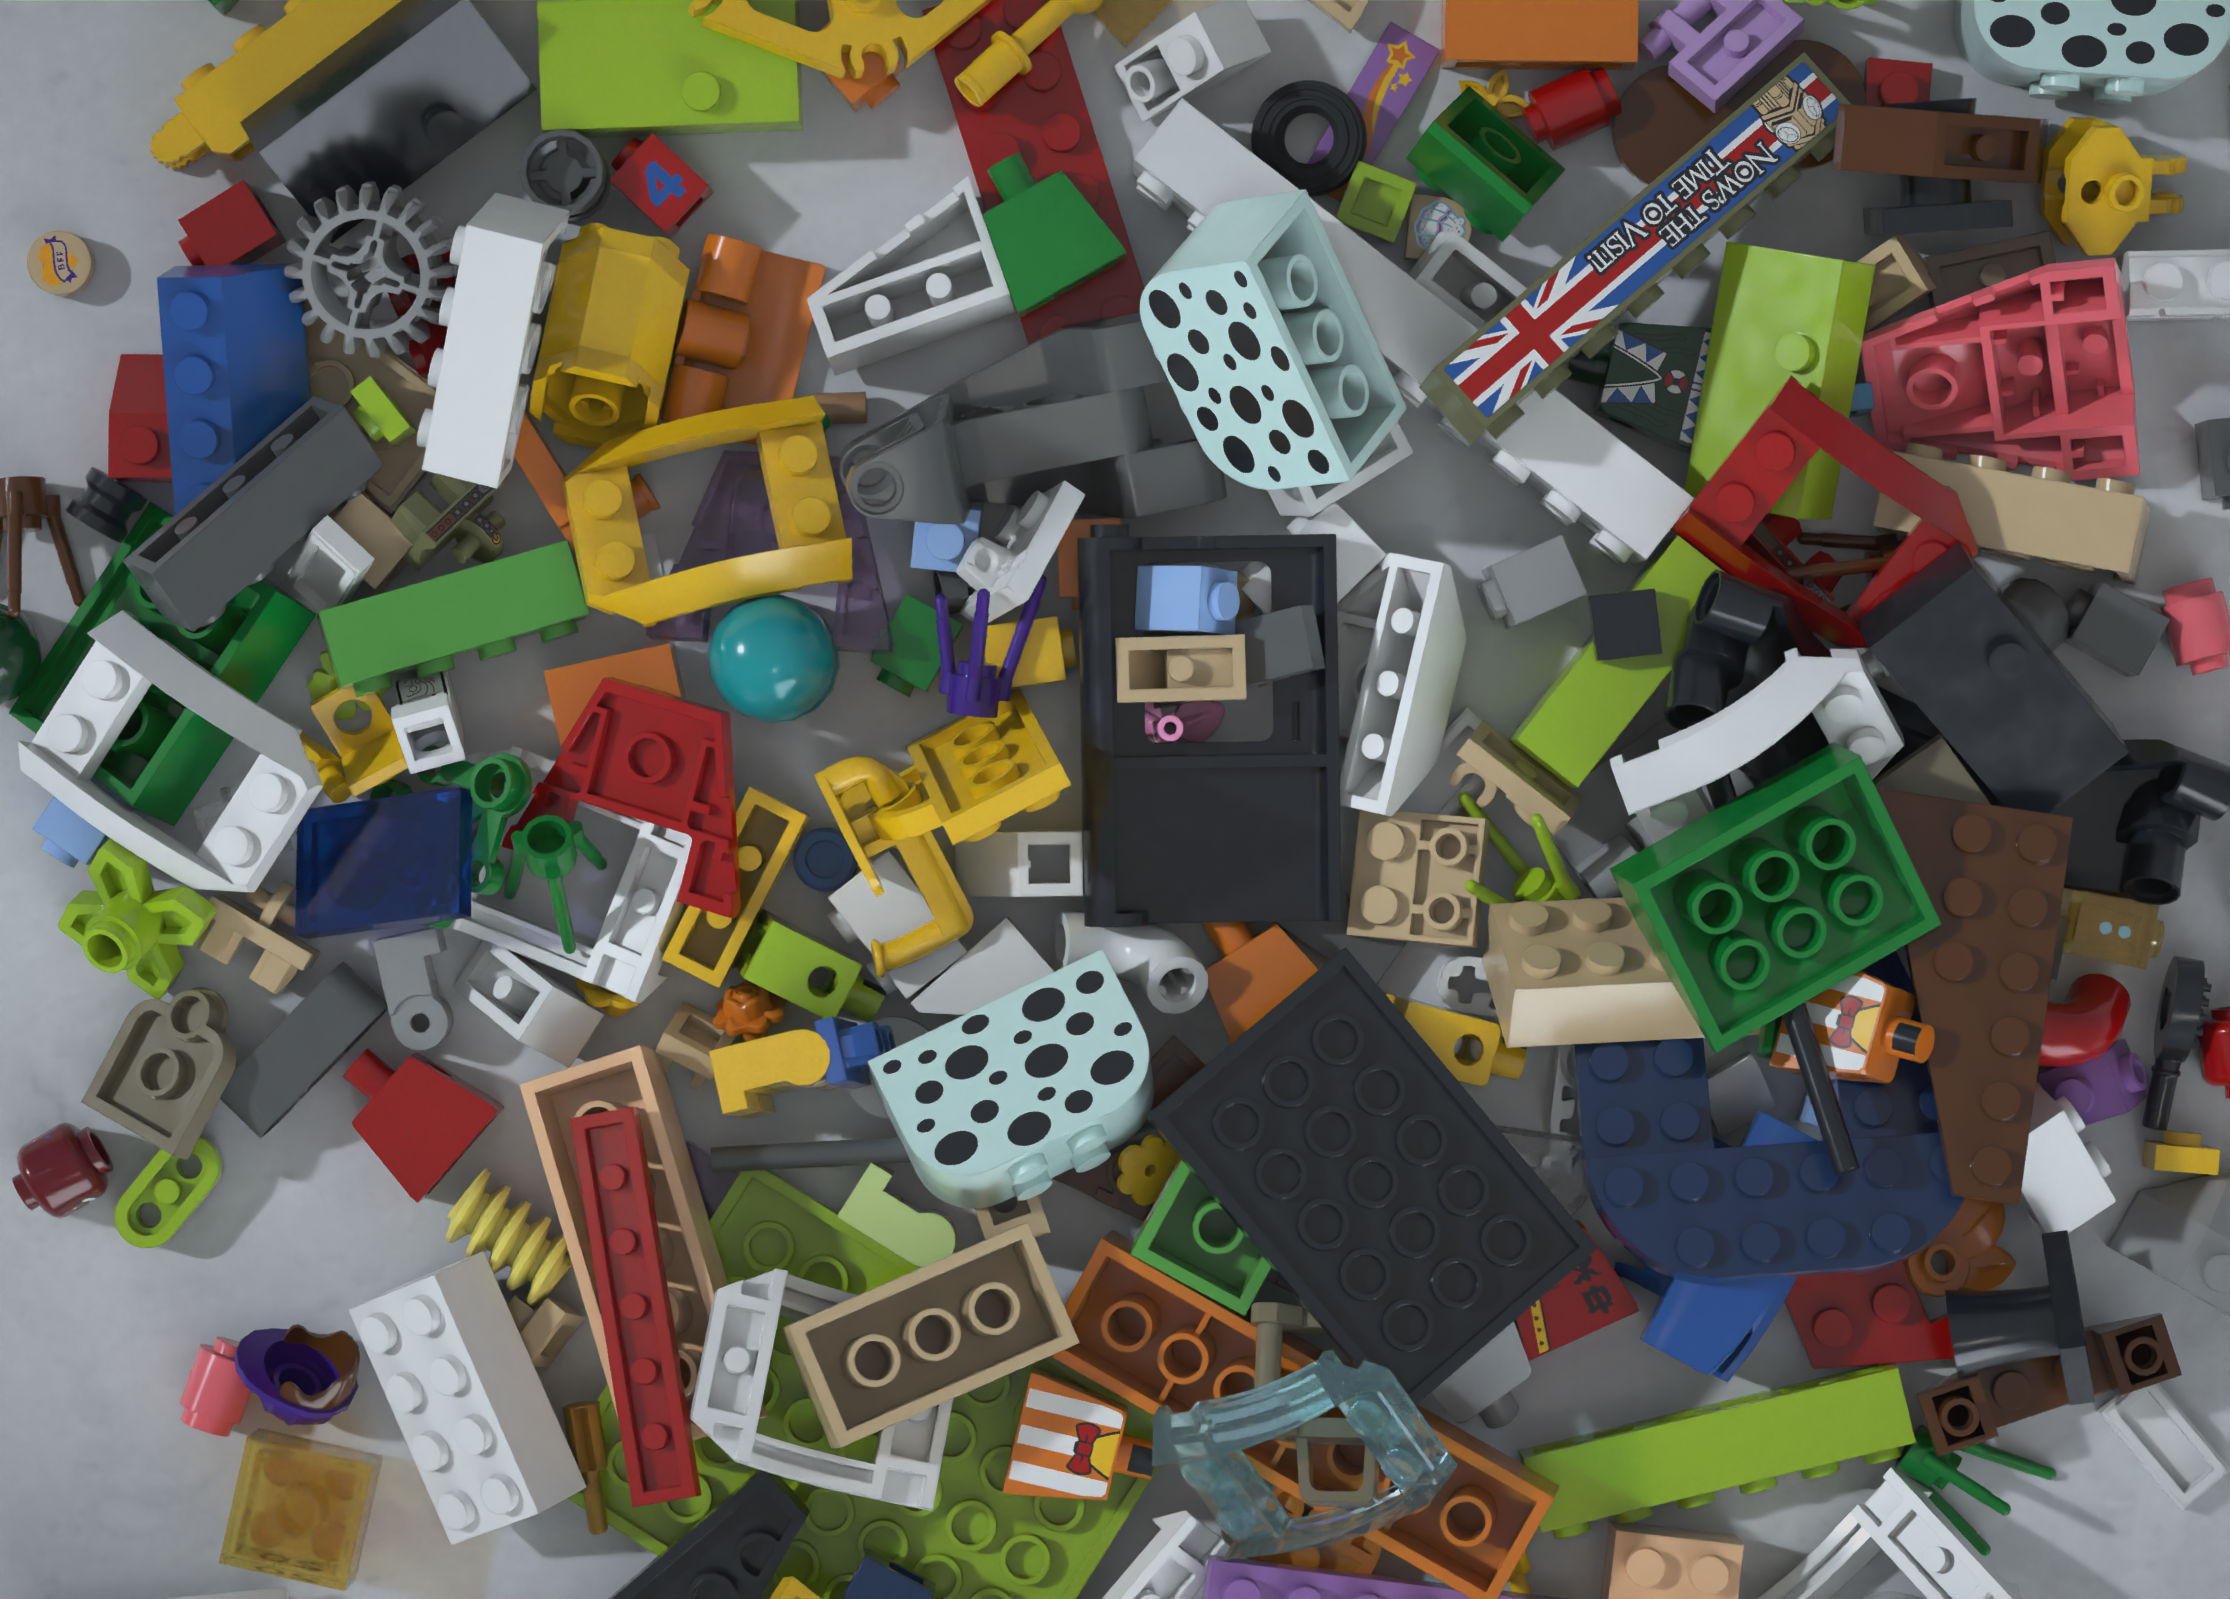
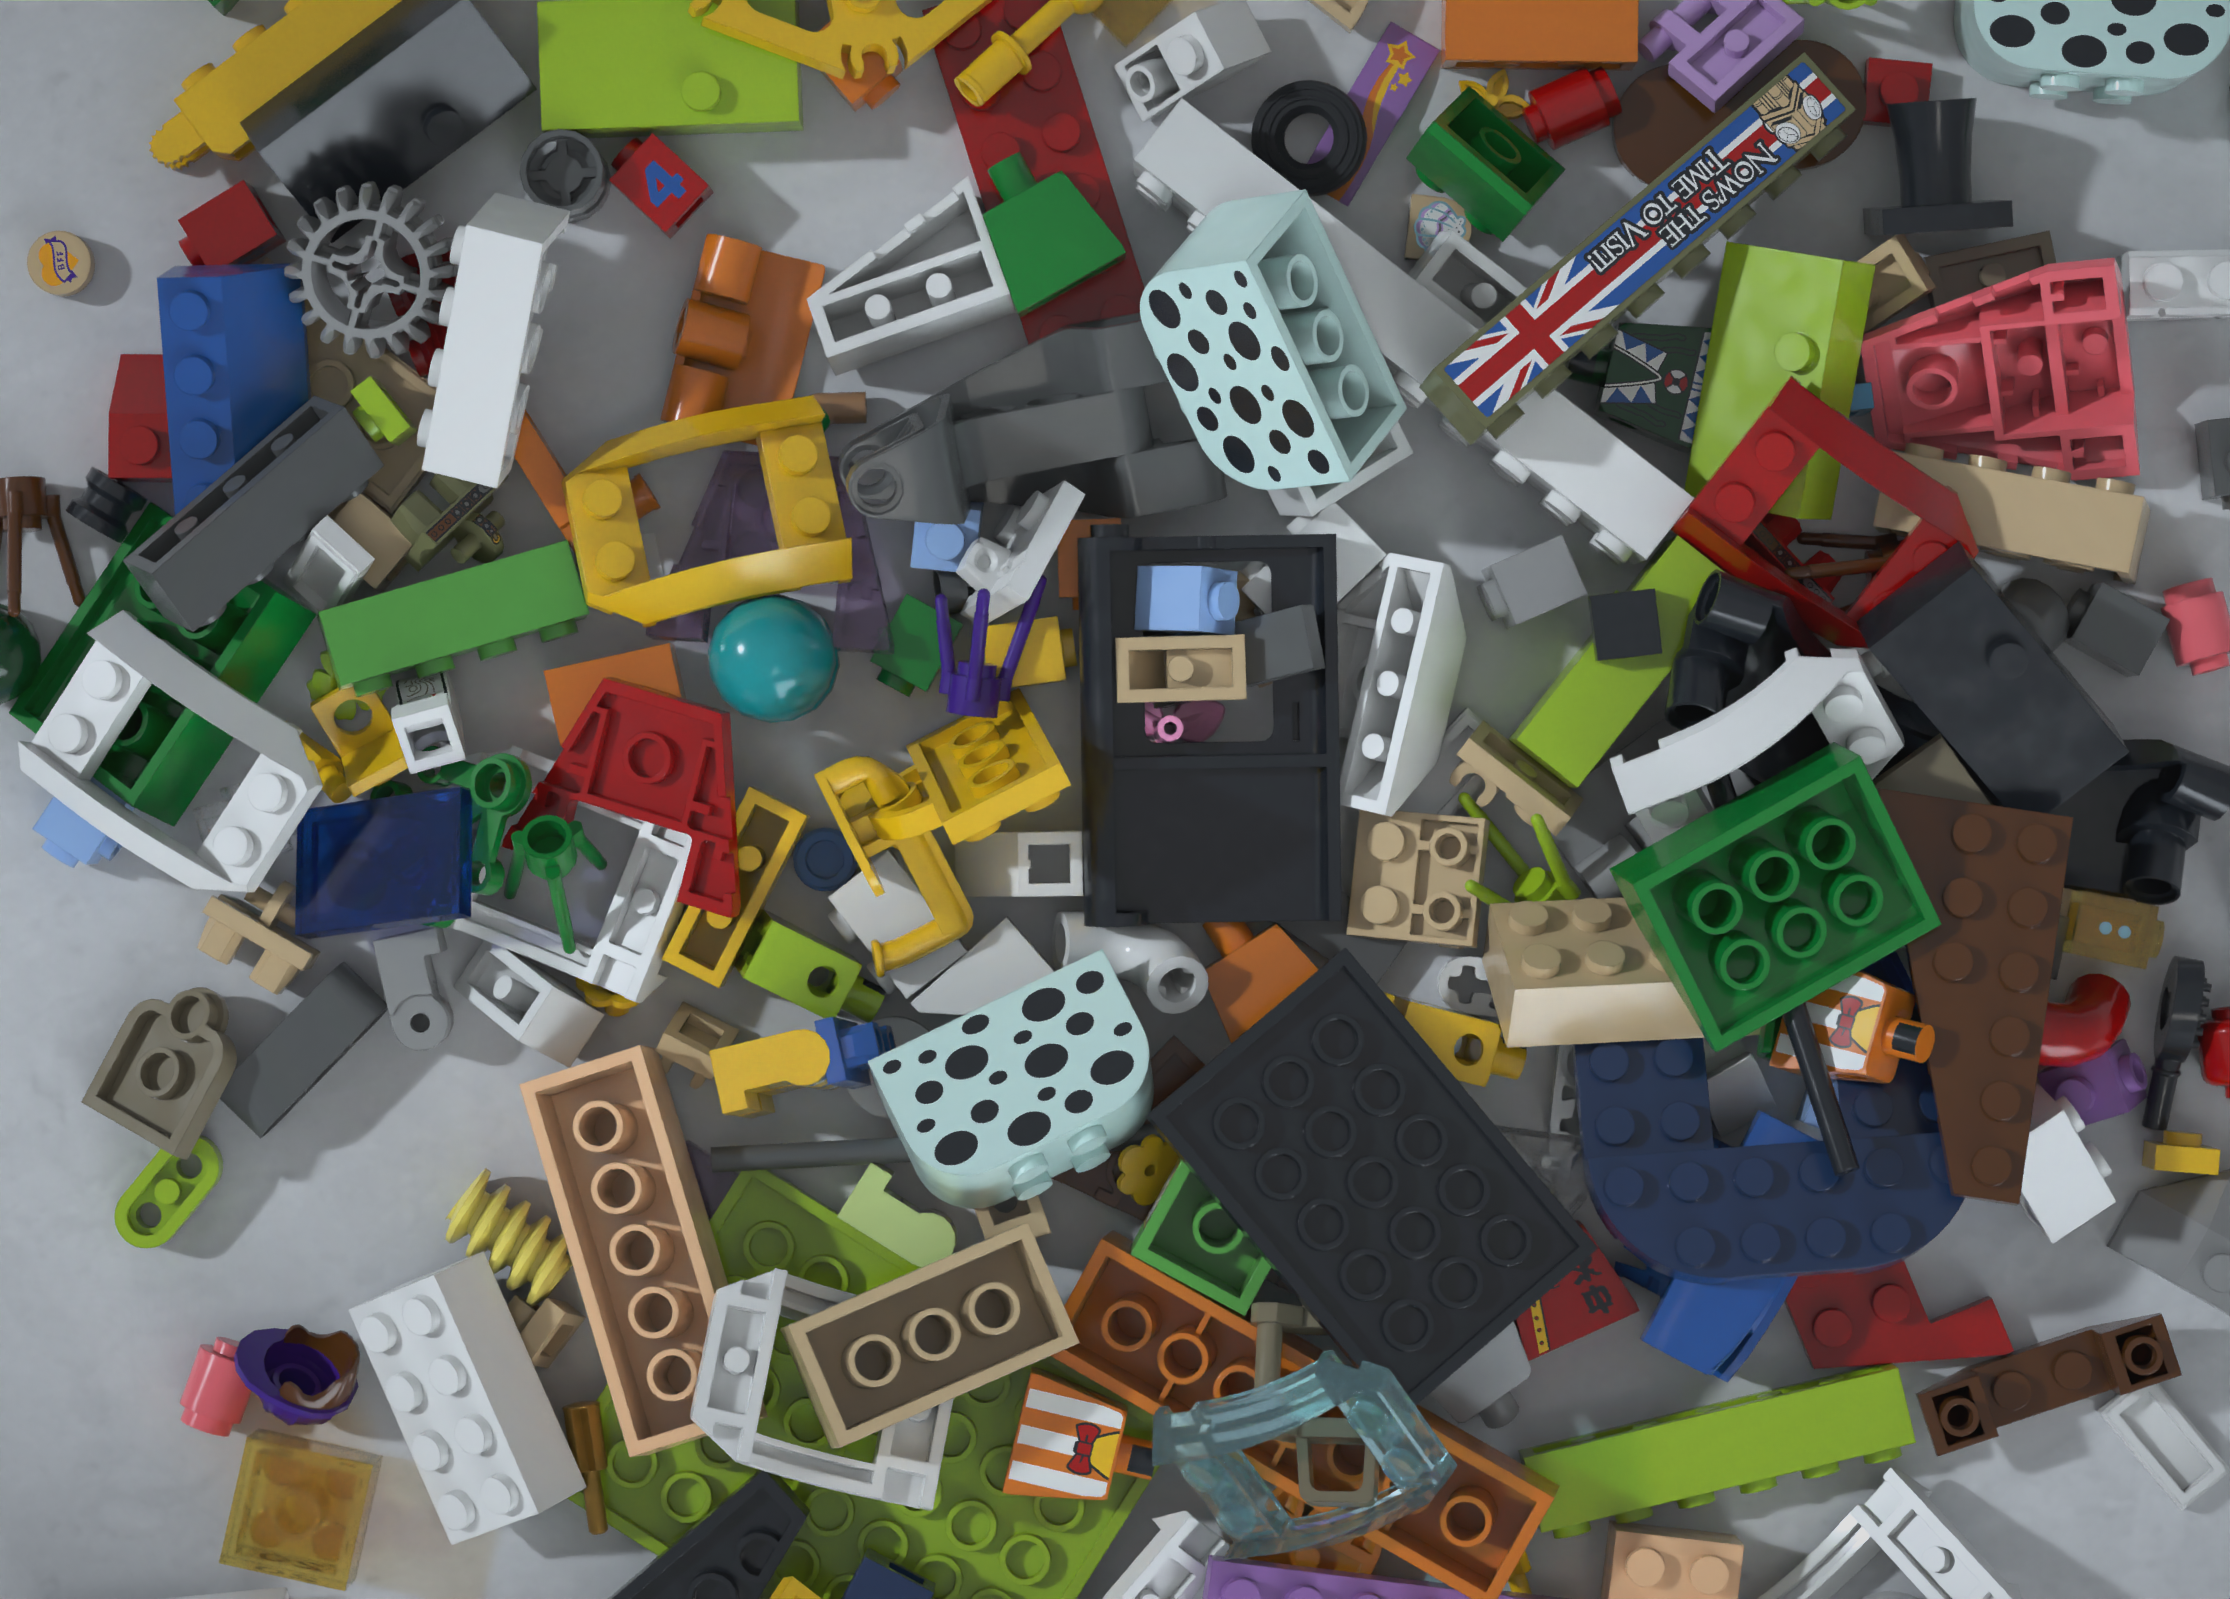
(62, 1170): dark red head -> none
(133, 925): lime plant -> none
(418, 1117): red torso -> none
(609, 335): yellow brick -> none
(635, 1307): red plate -> none
(748, 1011): orange plant -> none
(1375, 201): lime plate -> none
(1927, 1468): green plant -> none
(1939, 144): reddish brown slope -> none
(1969, 1250): orange plate -> none
(2025, 1323): black plant -> none
(2104, 185): yellow hinge -> none

